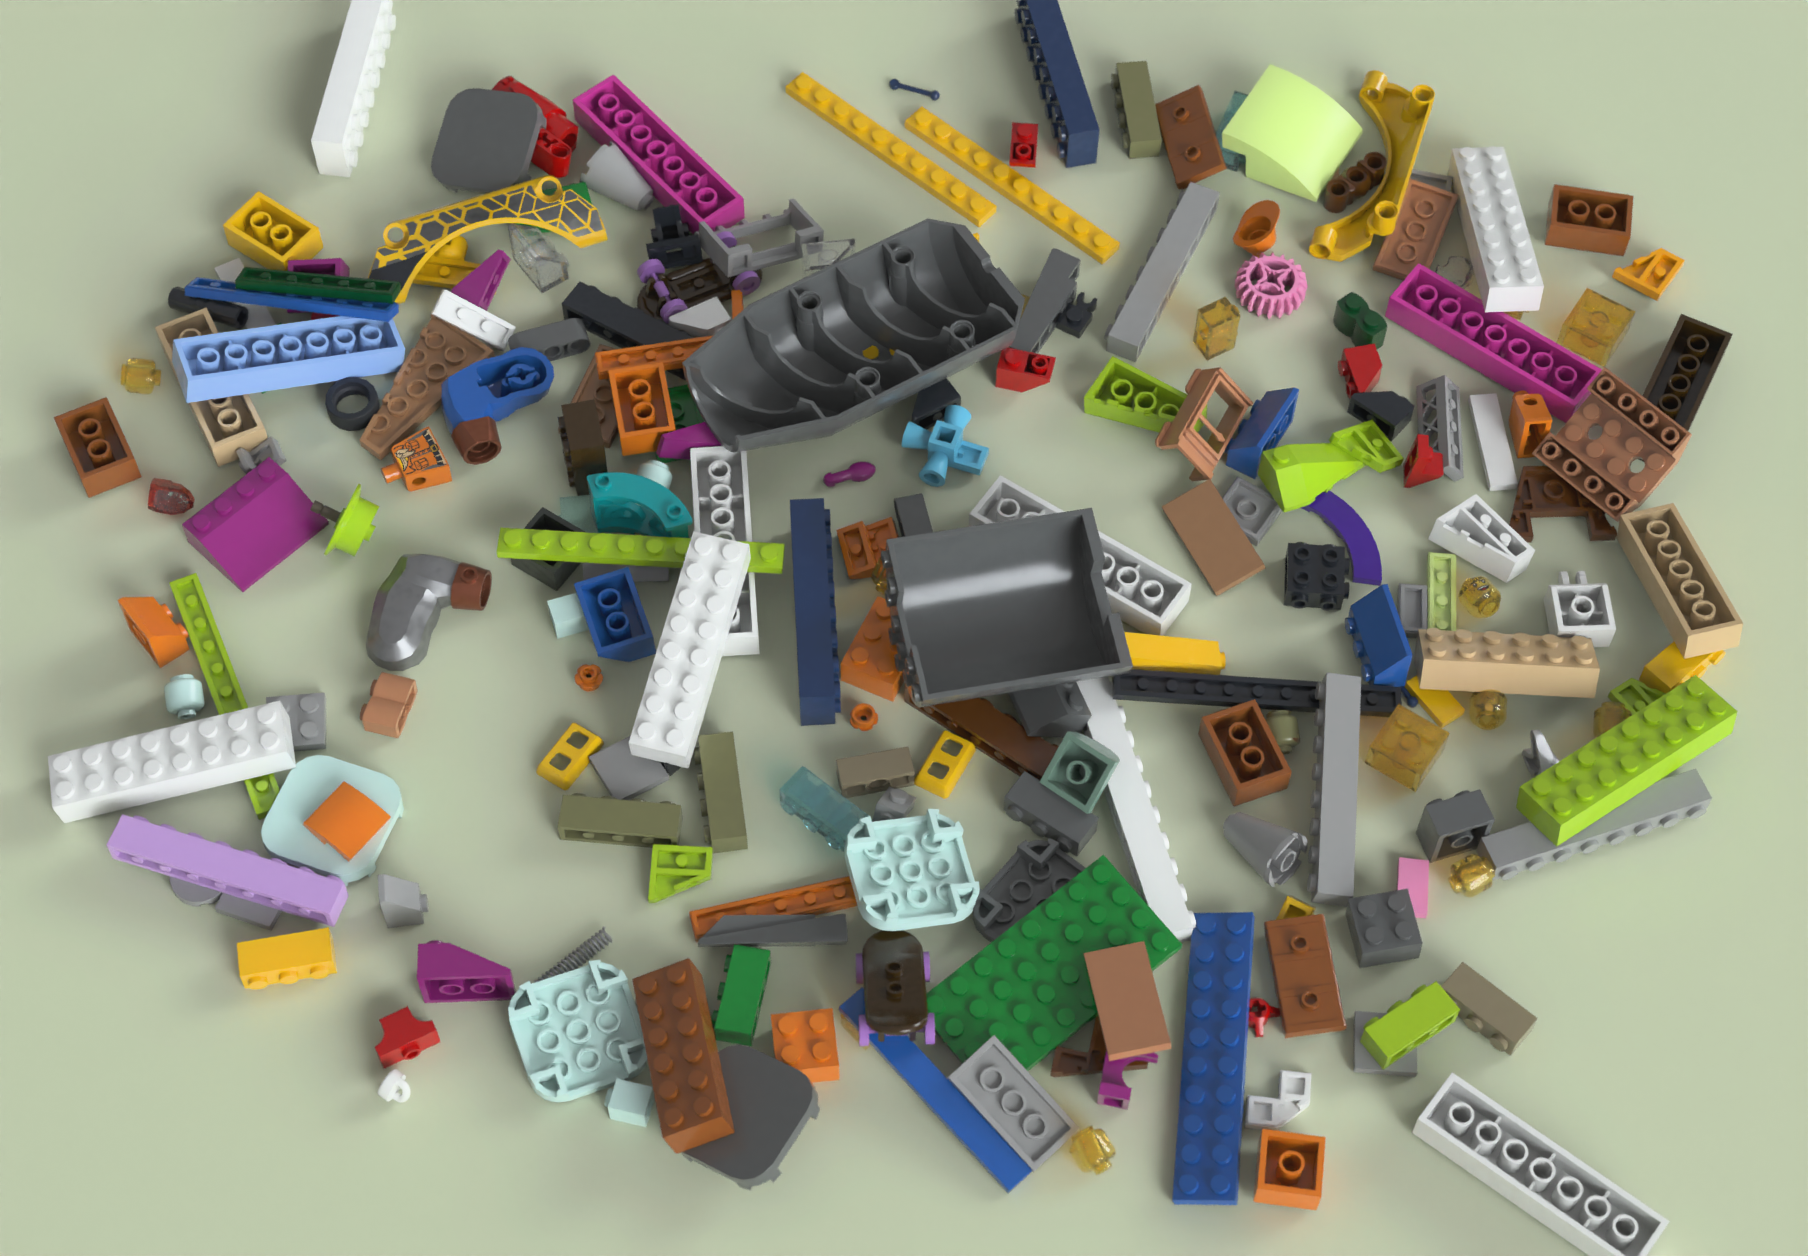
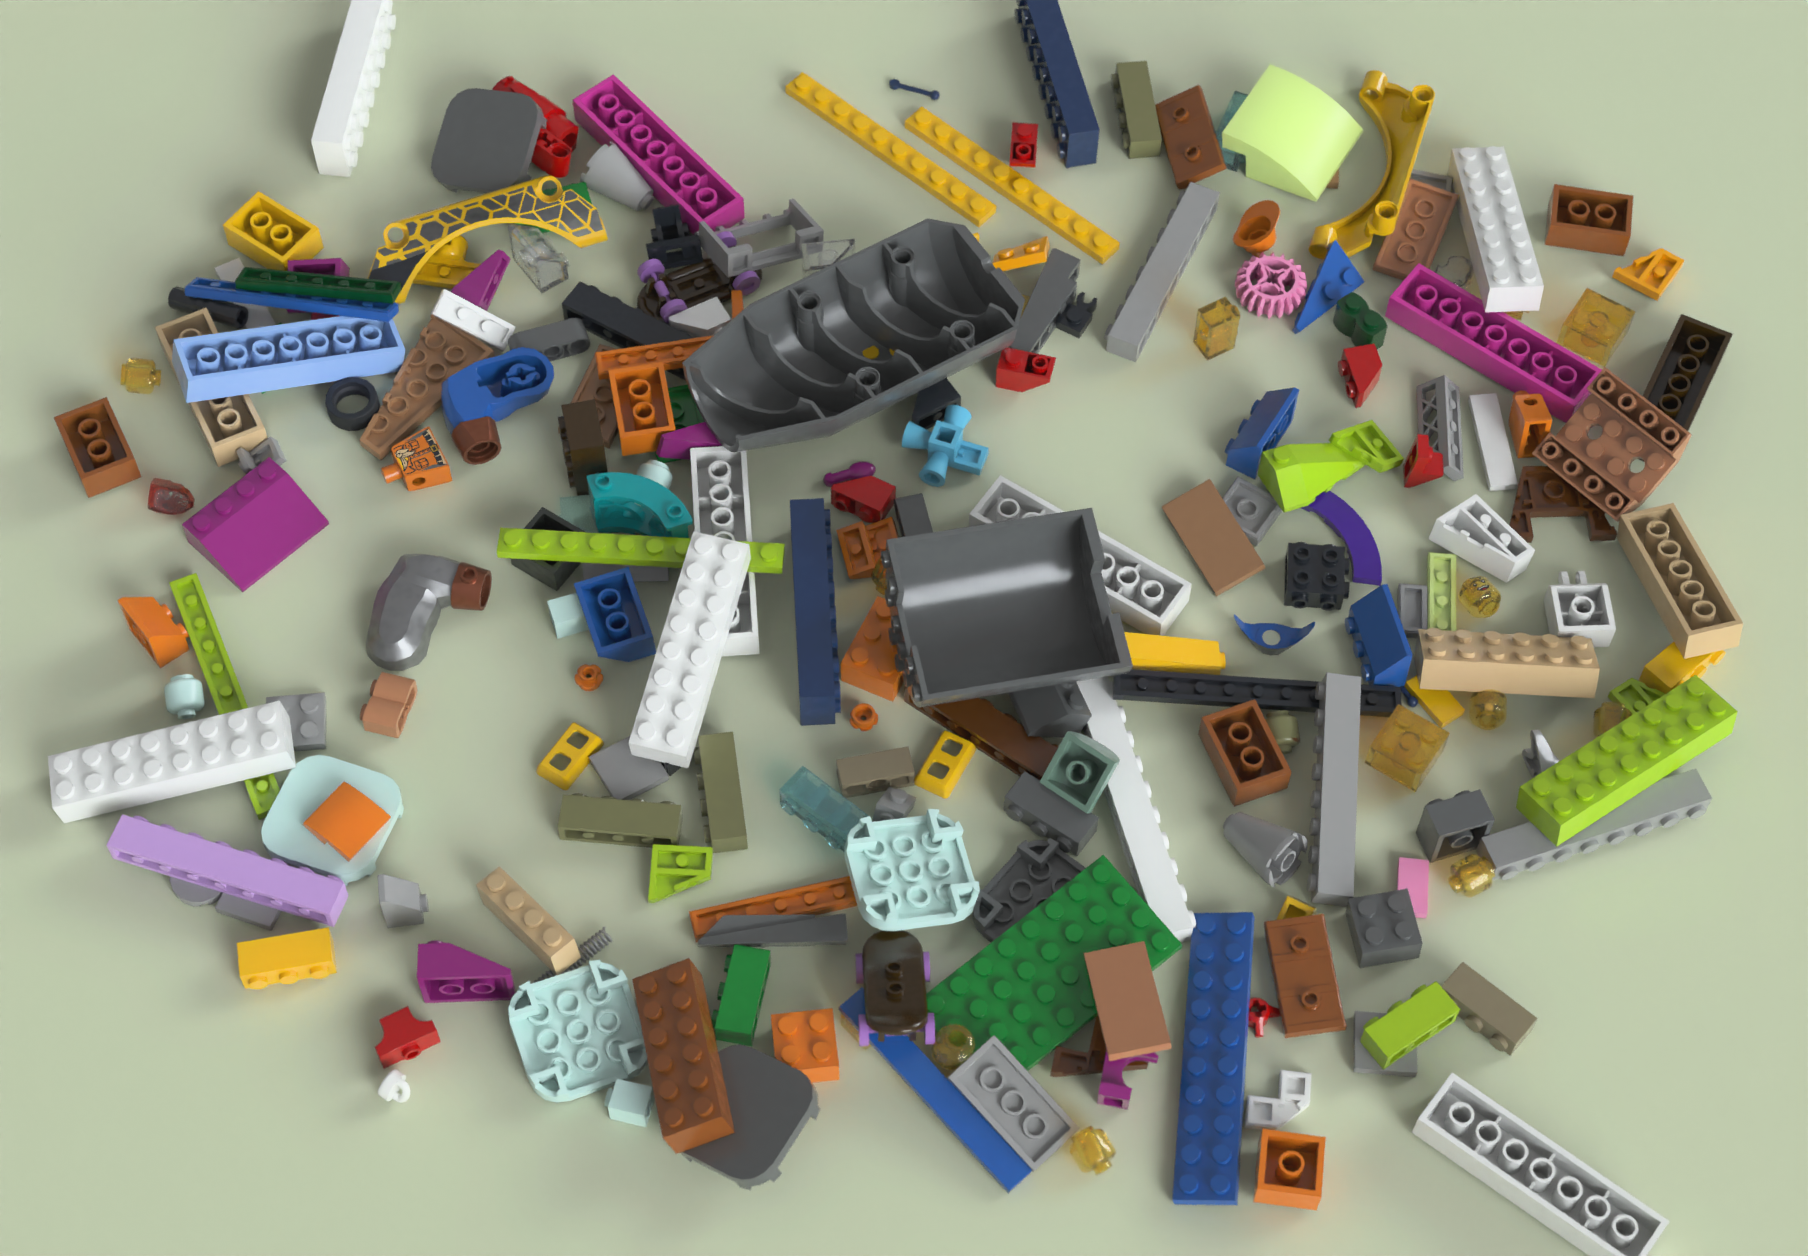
(351, 524): lime piece -> none
(528, 921): none -> tan brick
(864, 497): none -> red slope
(953, 1046): none -> clear yellow head
(1023, 255): none -> light orange wing
(1134, 398): lime wedge -> none
(1181, 431): nougat piece -> none
(1288, 635): none -> blue piece
(1333, 281): none -> blue wing
(1354, 182): reddish brown piece -> none
(1385, 408): black slope -> none

